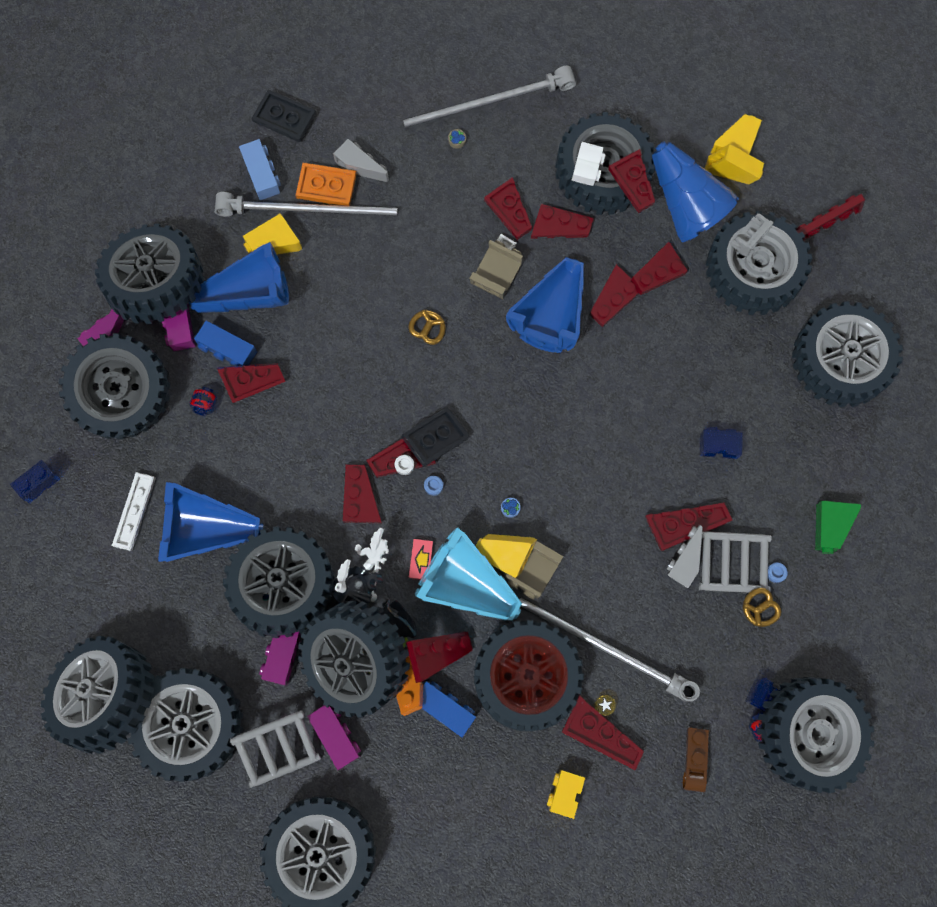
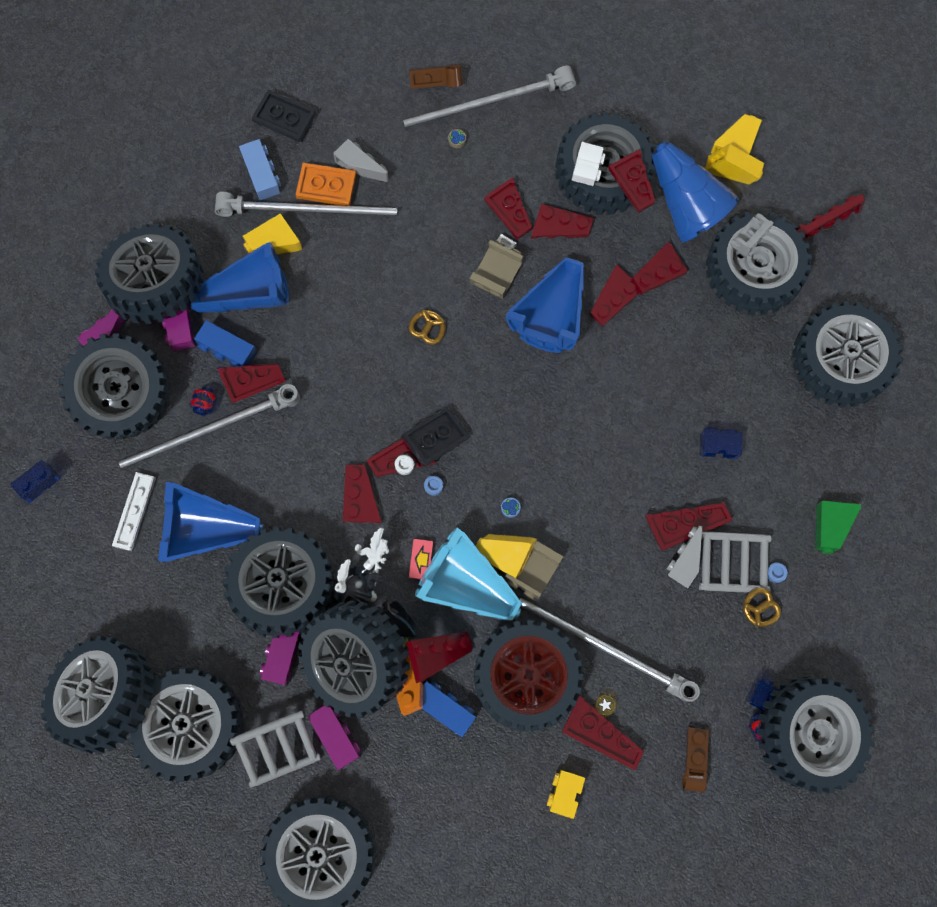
(277, 401): none -> flat silver piece
(436, 76): none -> reddish brown plate

